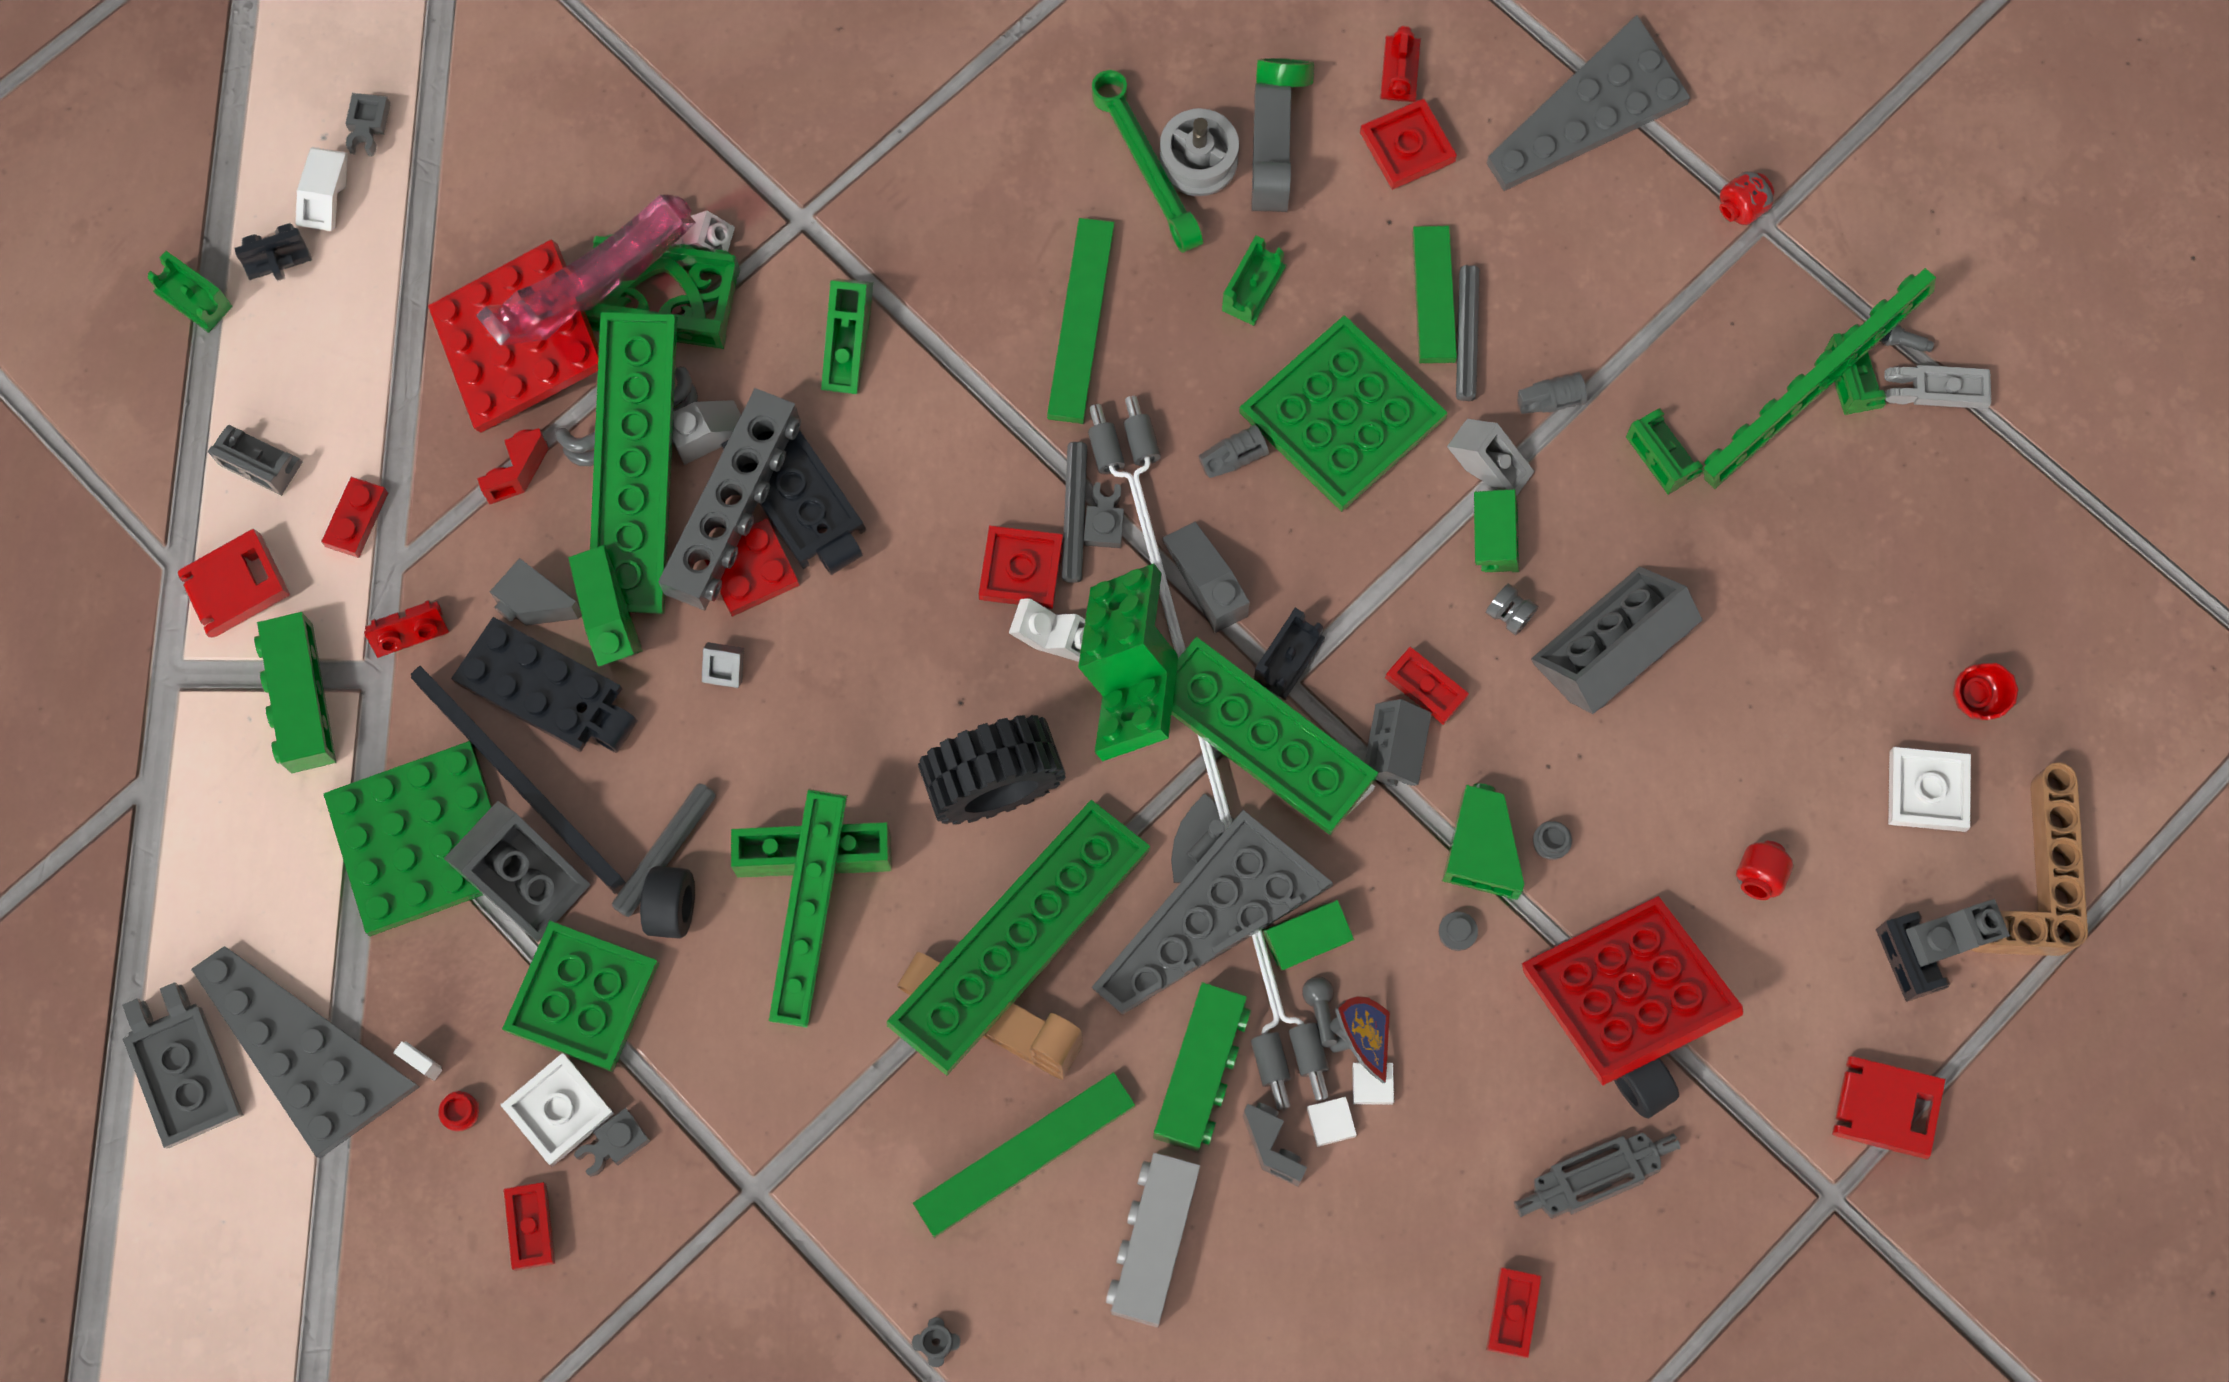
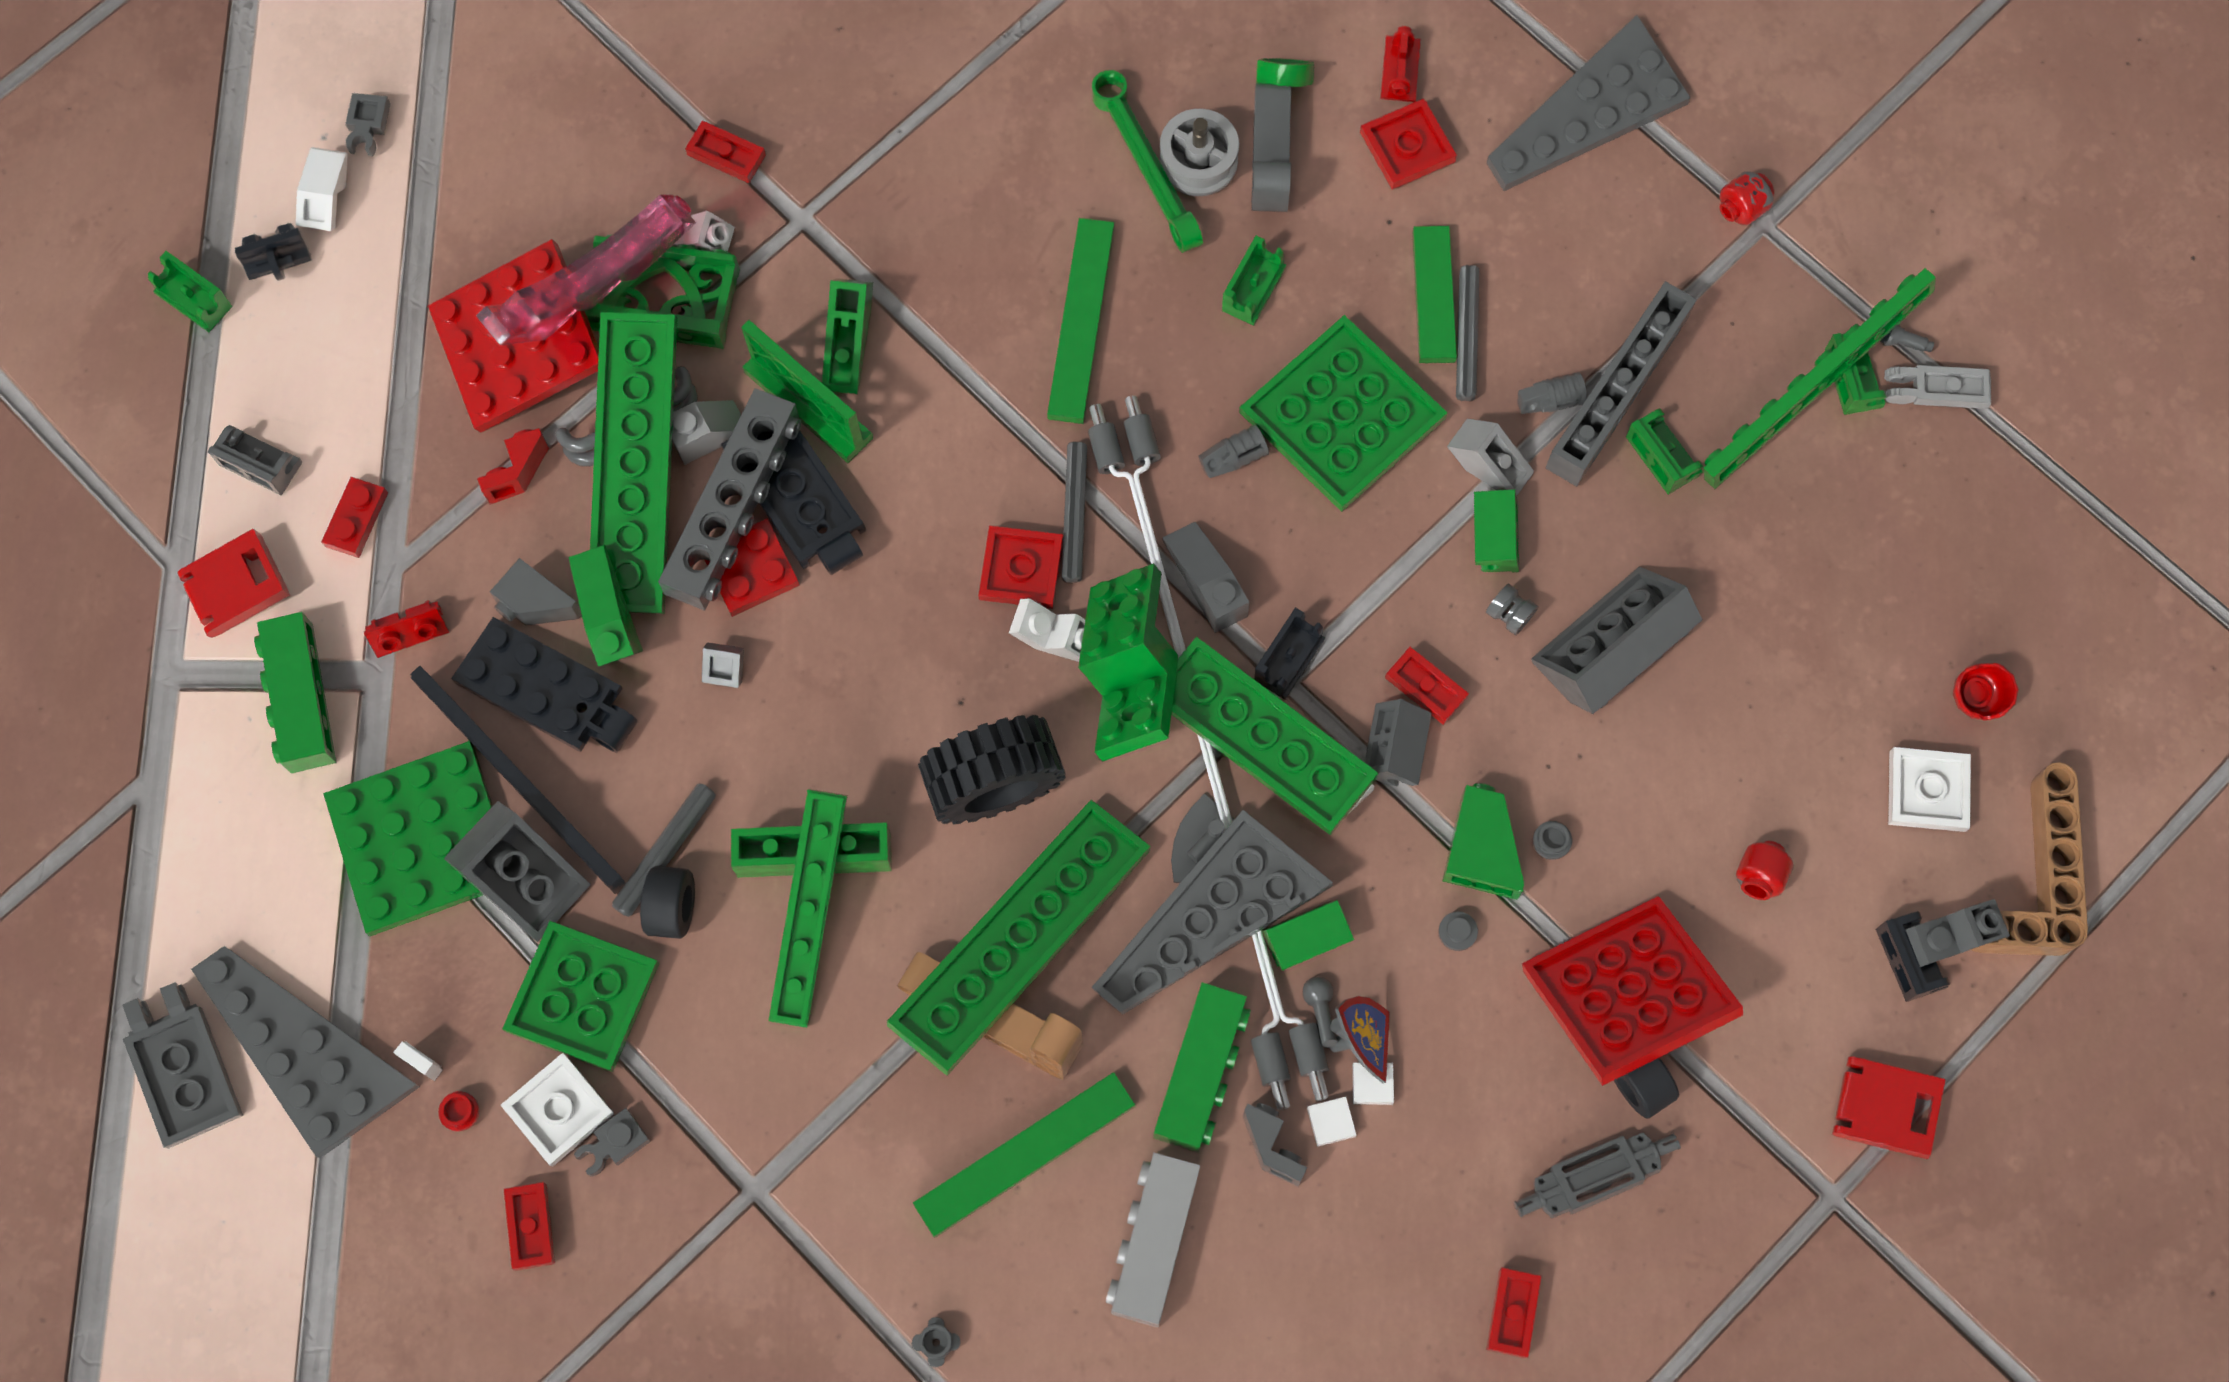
(725, 151): none -> red plate
(816, 404): none -> green fence
(1104, 522): dark grey plate -> none
(1620, 384): none -> dark grey brick

